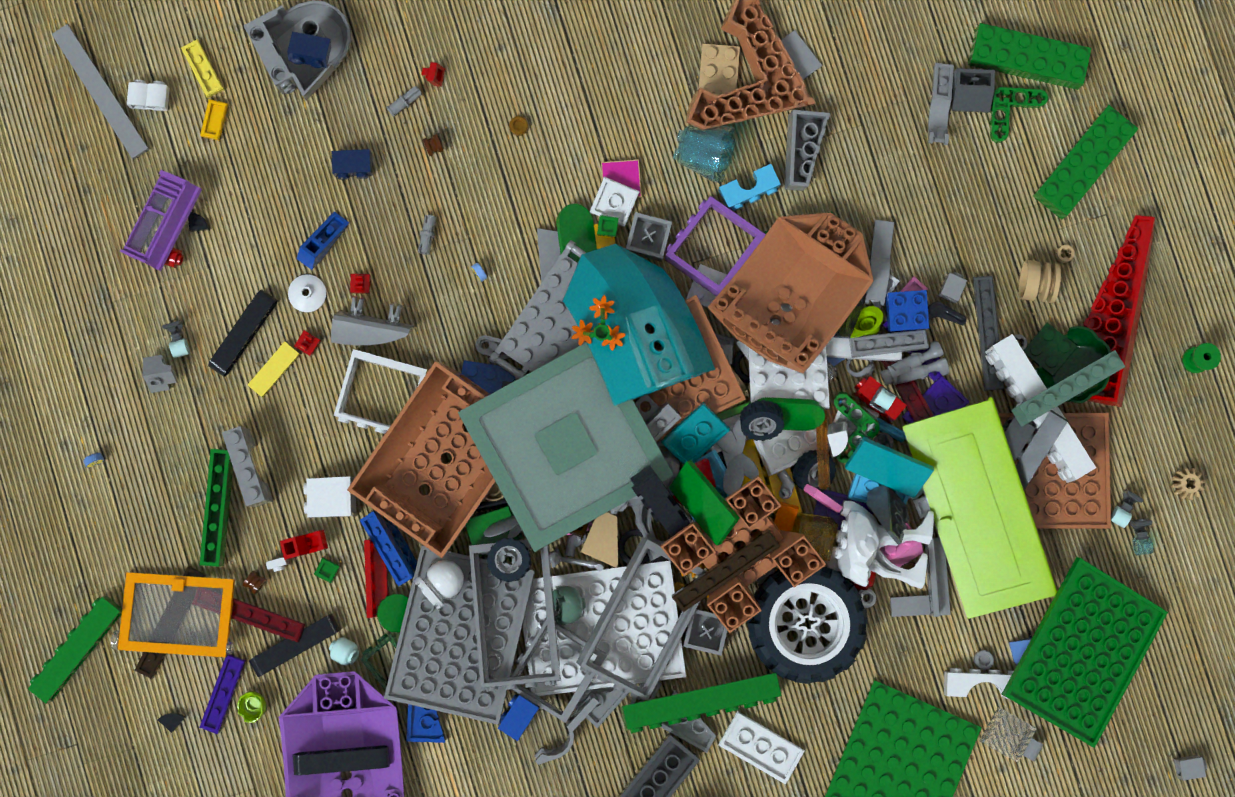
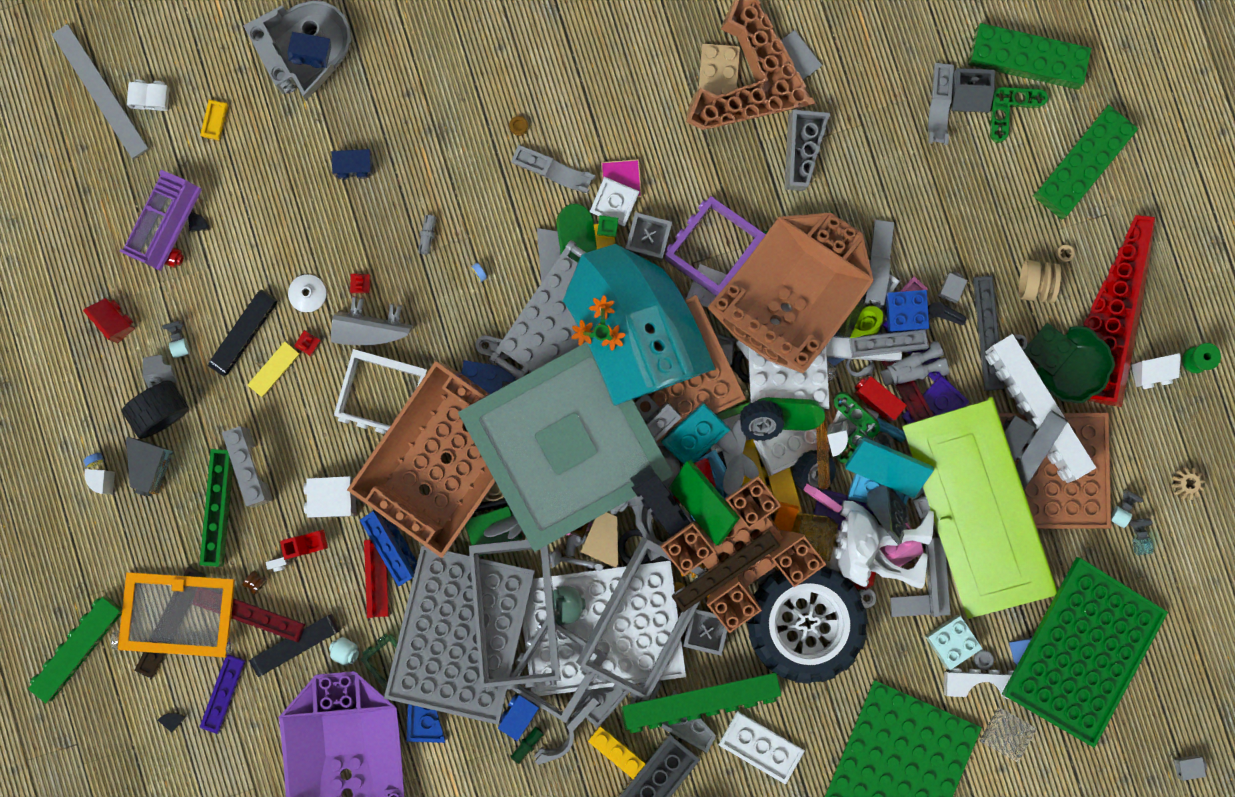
(100, 481): none -> white brick
(110, 320): none -> red slope
(146, 465): none -> dark grey slope
(155, 409): none -> black tyre
(202, 68): light yellow tile -> none
(251, 706): lime hair -> none
(322, 240): blue slope -> none
(327, 570): green tile -> none
(341, 760): black beam -> none
(391, 612): green tile -> none
(404, 100): light grey axle -> none
(433, 145): reddish brown wheel -> none
(434, 74): red tile -> none
(442, 581): white tile -> none
(497, 560): black wheel -> none
(527, 745): none -> dark green pin
(552, 169): none -> light grey piece
(616, 751): none -> yellow brick
(706, 151): clear light blue cone -> none
(735, 196): medium azure arch -> none
(787, 485): light grey arm -> none
(883, 398): light aqua leg -> none
(953, 642): none -> light aqua brick
(1033, 750): light grey beam -> none
(1068, 388): sand green brick -> none
(1156, 370): none -> white slope

